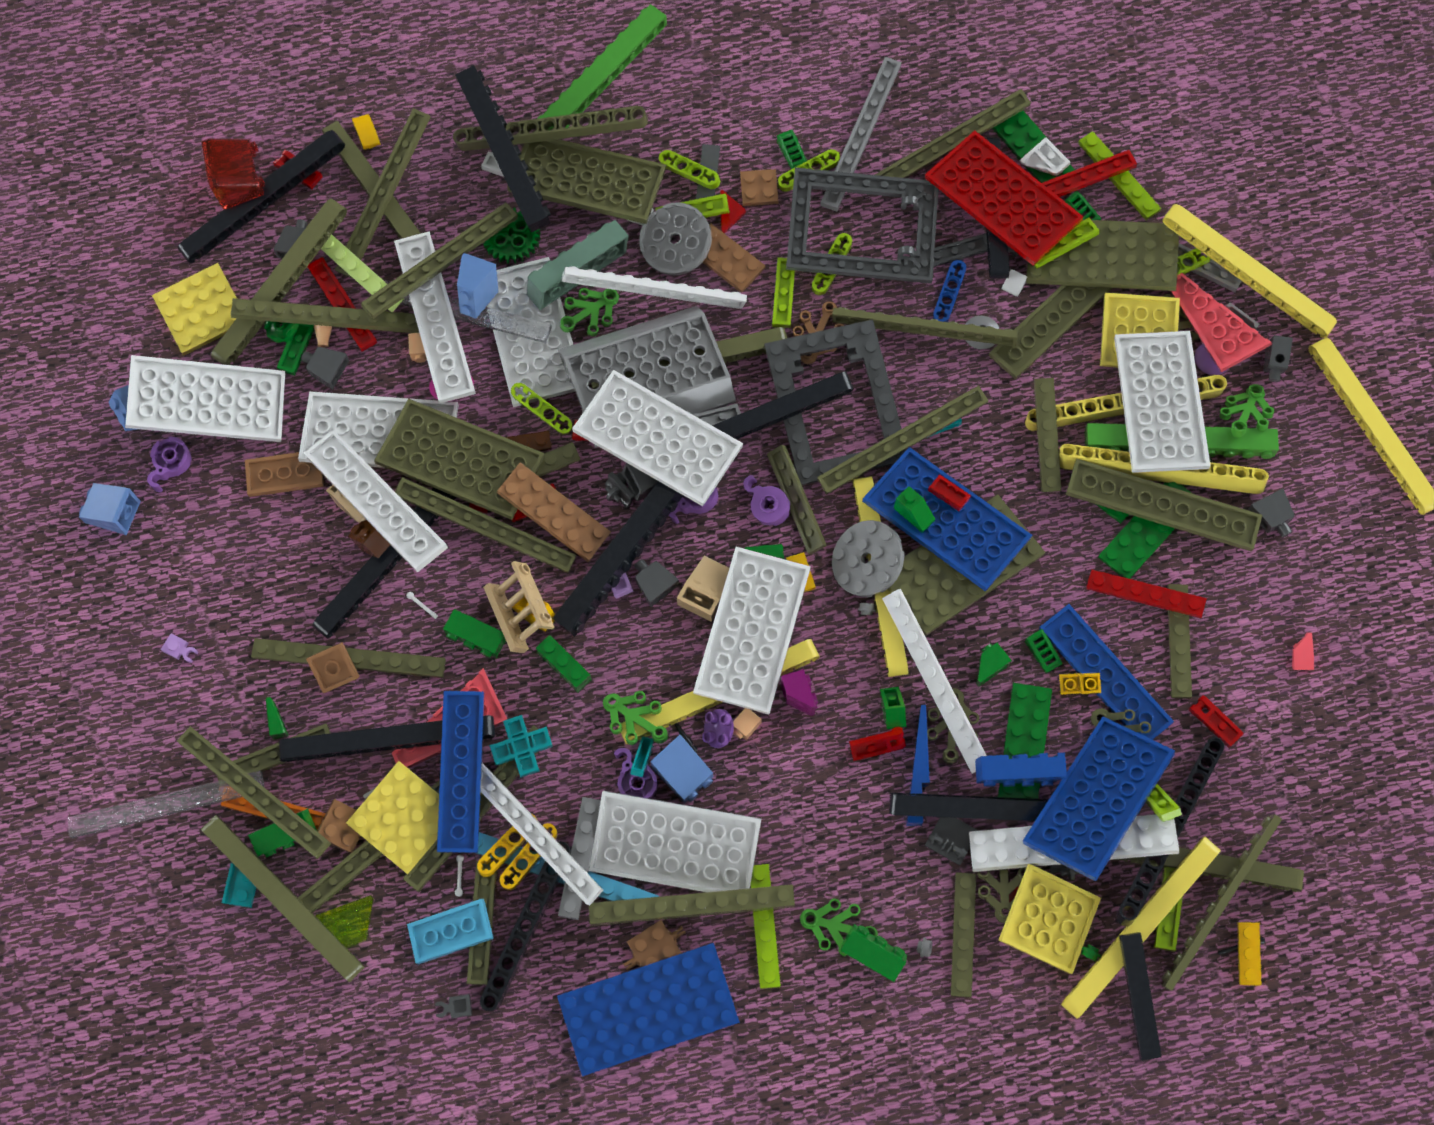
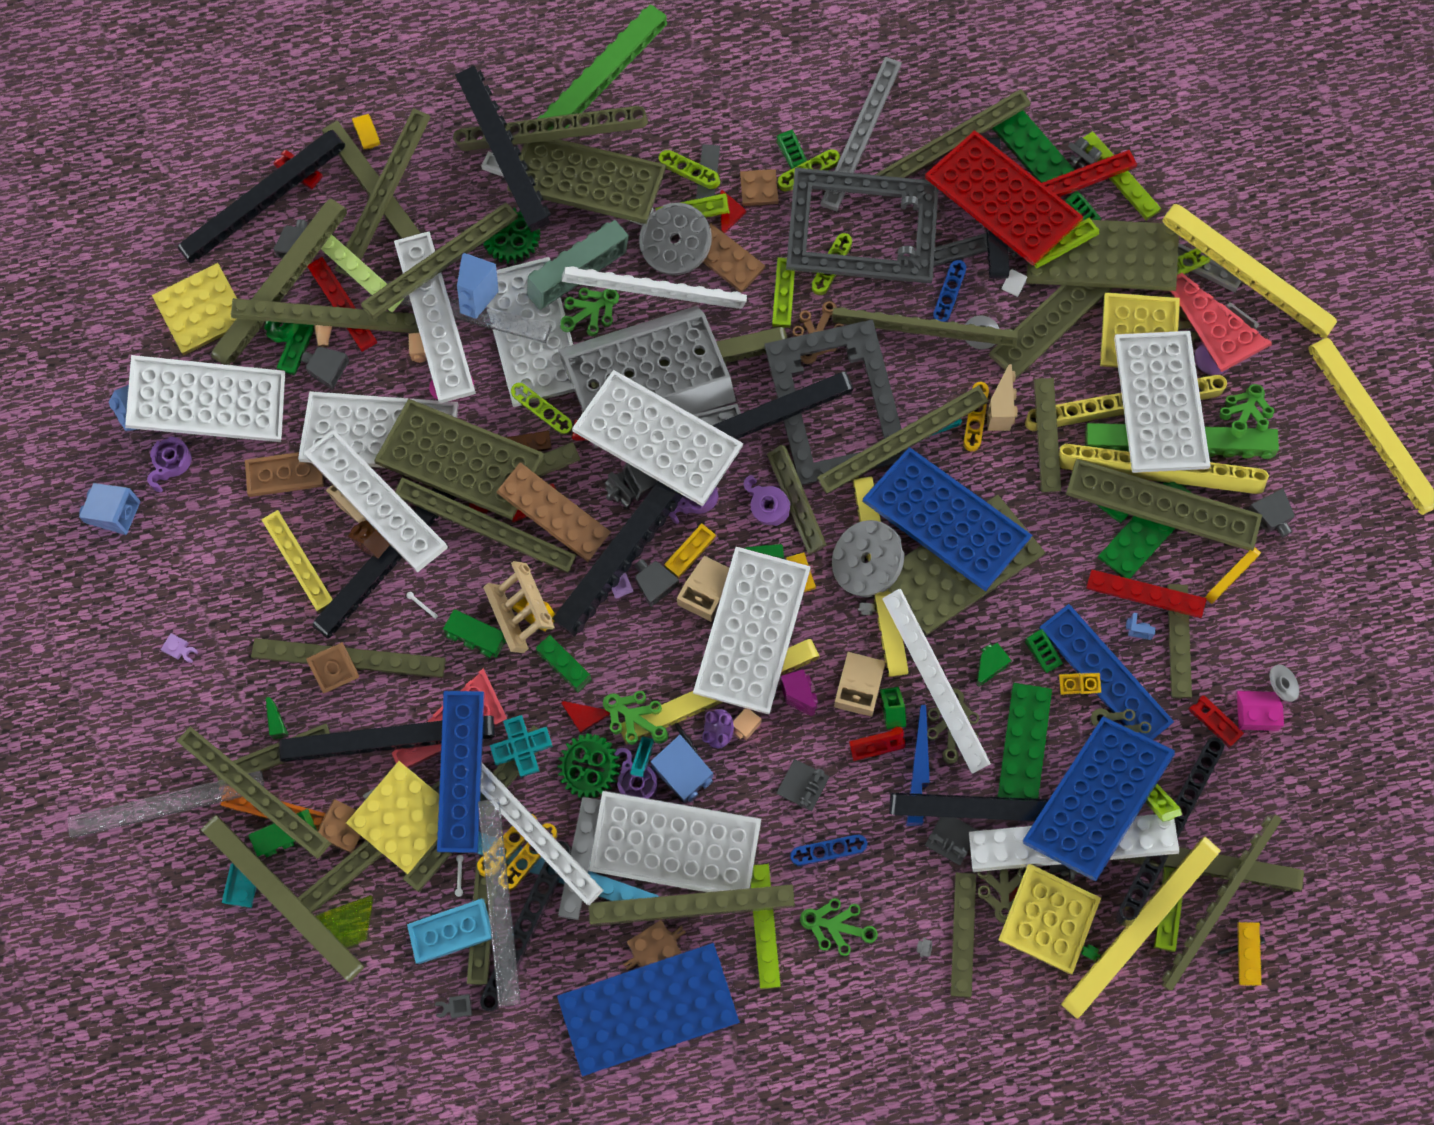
(232, 170): clear red windscreen -> none
(297, 561): none -> light yellow plate
(499, 903): none -> clear plate
(583, 715): none -> red tile
(593, 748): none -> green gear
(690, 551): none -> yellow plate
(803, 785): none -> dark grey hinge
(828, 848): none -> blue beam
(859, 684): none -> tan slope
(874, 952): green brick -> none
(914, 509): green slope -> none
(949, 492): red plate -> none
(978, 417): none -> yellow beam
(1001, 409): none -> tan slope
(1020, 769): blue wedge -> none
(1046, 158): white wing -> none
(1079, 147): none -> dark grey hips
(1140, 630): none -> medium blue bracket
(1140, 996): black tile -> none
(1232, 575): none -> yellow beam
(1259, 711): none -> dark pink slope
(1277, 357): dark grey torso -> none
(1284, 683): none -> light grey dish
(1303, 653): coral slope -> none

